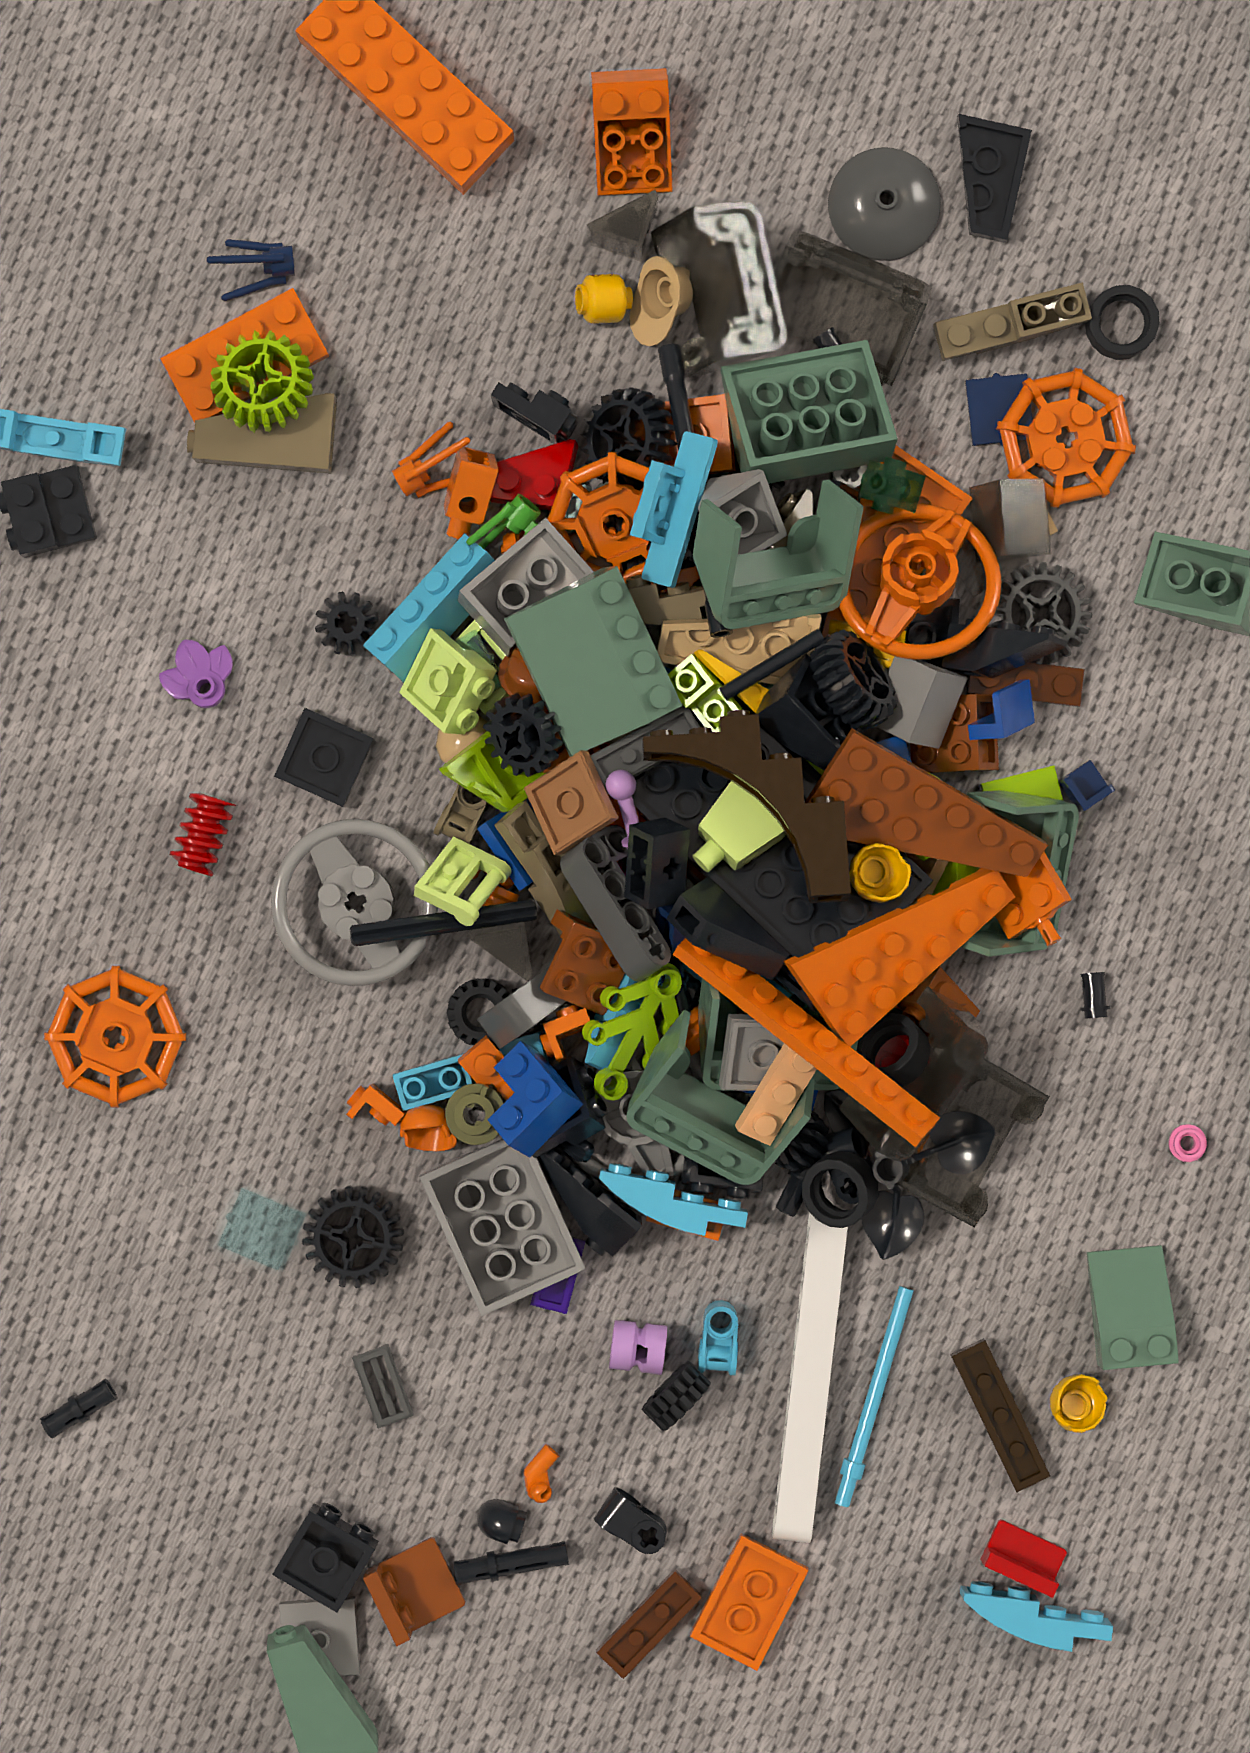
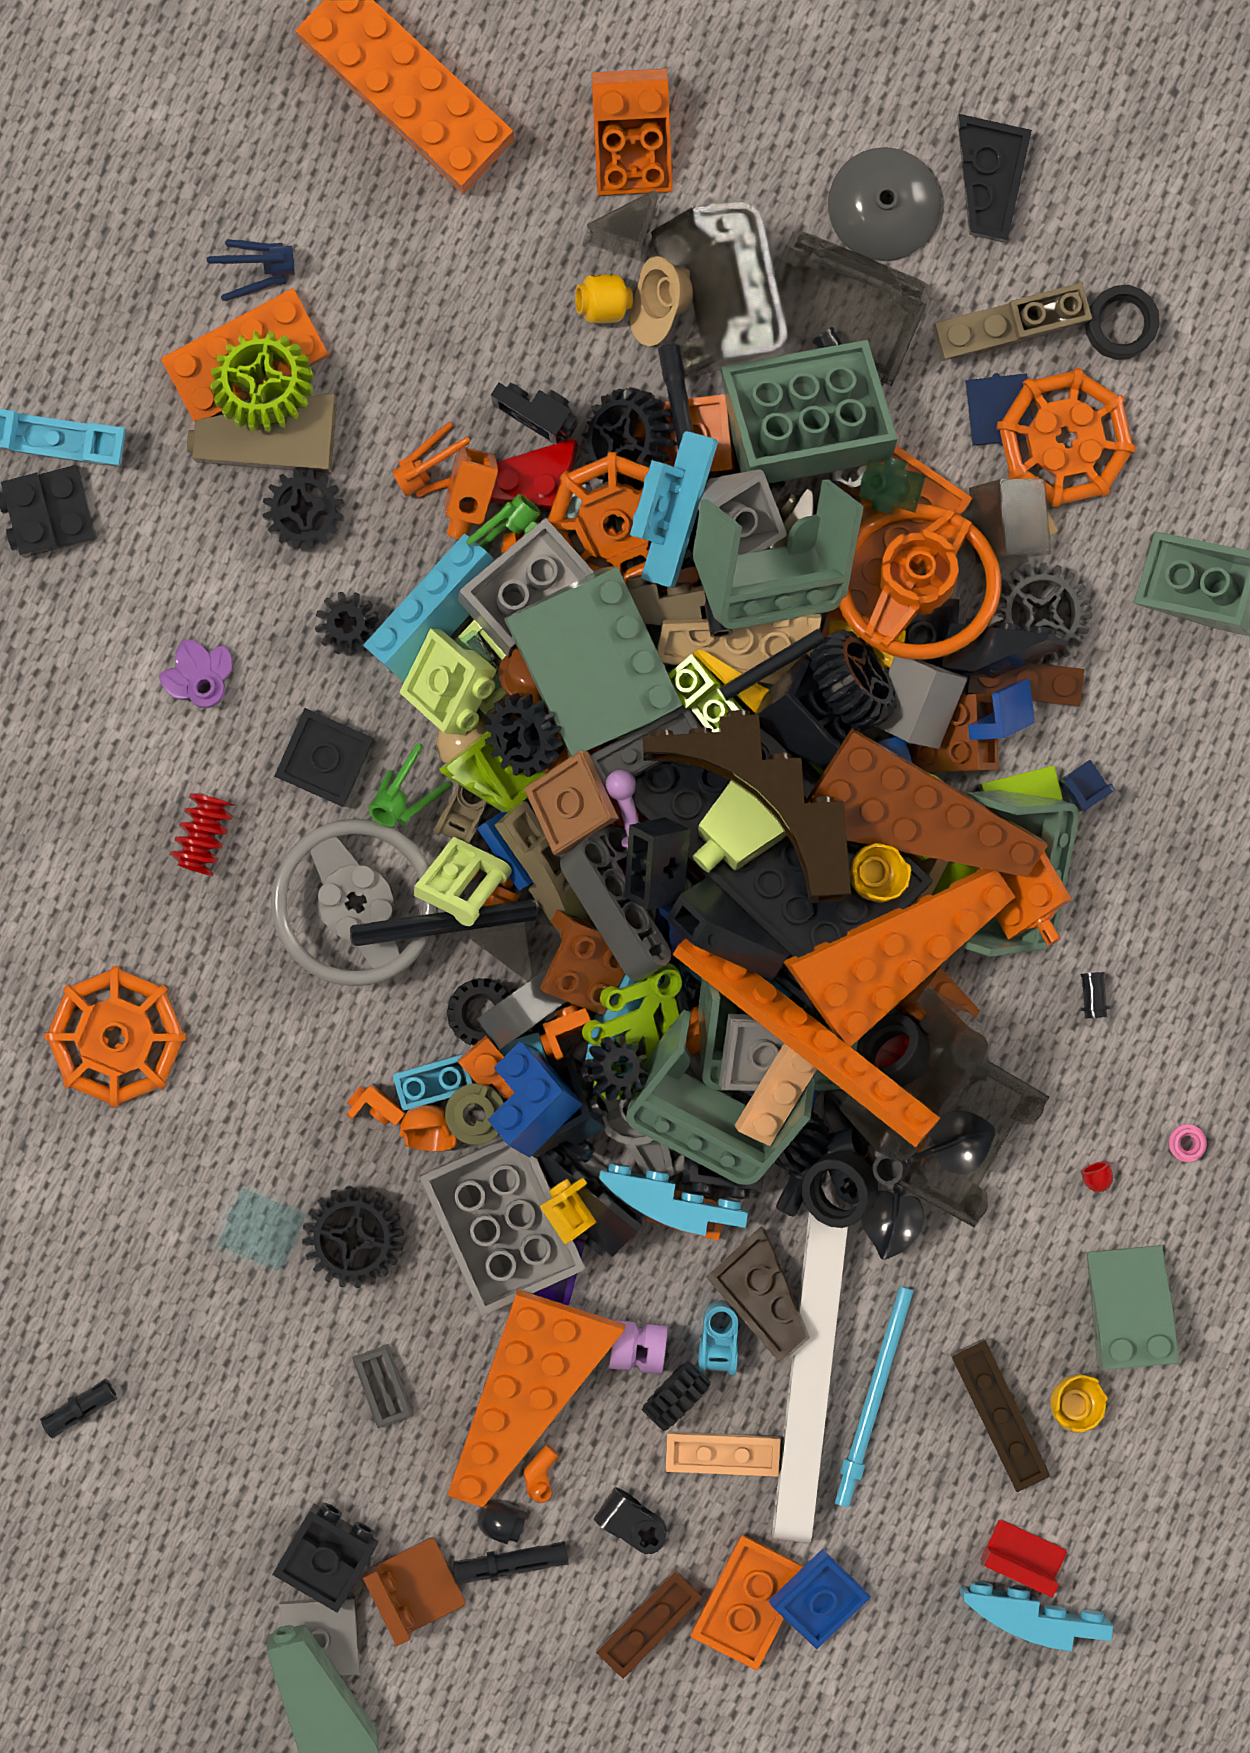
(320, 506): none -> black gear
(391, 804): none -> bright green plant
(534, 1373): none -> orange wing
(567, 1210): none -> yellow bracket
(628, 1061): none -> black gear
(722, 1454): none -> light nougat plate
(761, 1296): none -> dark brown wing
(819, 1599): none -> blue plate
(1098, 1176): none -> red hinge

